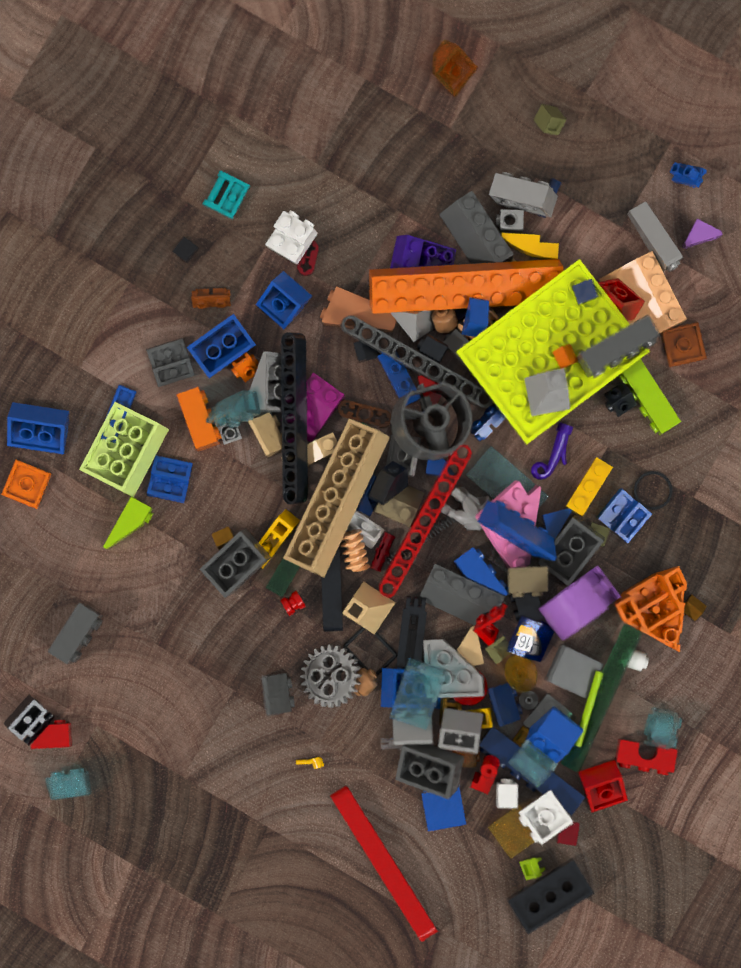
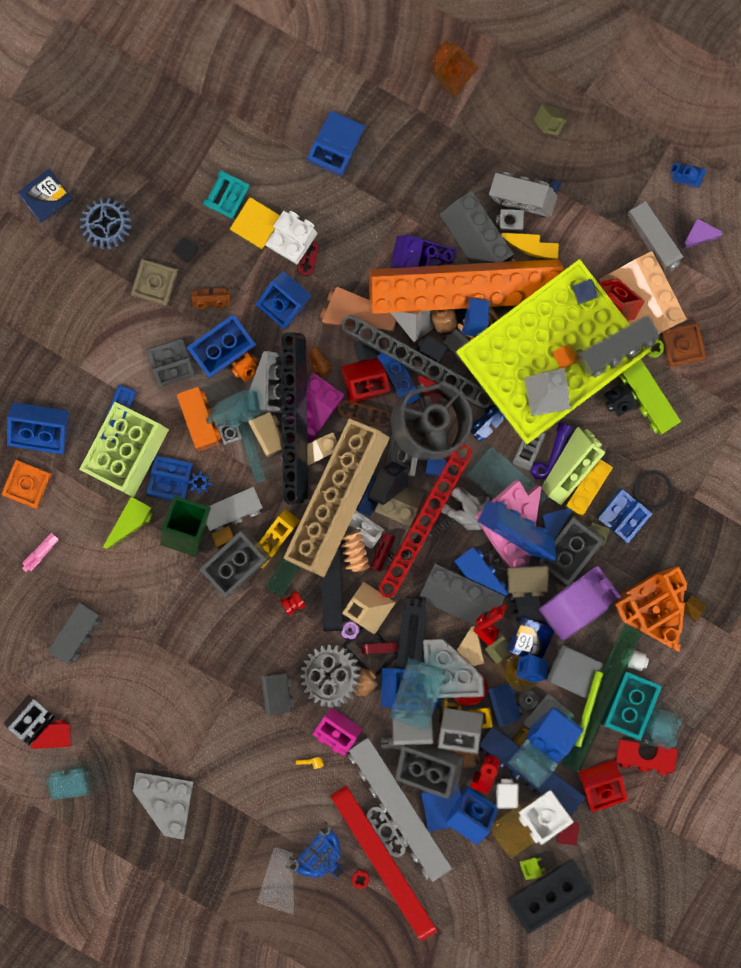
(39, 553): none -> bright pink piece
(45, 196): none -> slope
(97, 223): none -> sand blue gear
(154, 282): none -> dark tan tile
(165, 801): none -> light grey plate
(185, 526): none -> dark green slope
(203, 487): none -> blue gear
(234, 509): none -> light grey brick
(251, 452): none -> clear light blue axle
(255, 223): none -> yellow tile
(278, 882): none -> clear wing
(319, 856): none -> torso
(320, 364): none -> clear orange cone
(335, 144): none -> blue slope
(337, 731): none -> dark pink brick
(355, 629): none -> lavender plate
(362, 873): none -> red bush
(365, 380): none -> red slope
(380, 647): none -> dark red beam
(382, 816): none -> light grey beam
(400, 809): none -> light grey brick
(472, 816): none -> blue slope
(522, 462): none -> light grey slope
(532, 668): none -> blue brick
(573, 465): none -> yellowish green slope
(632, 705): none -> teal brick
(660, 349): none -> lime bush

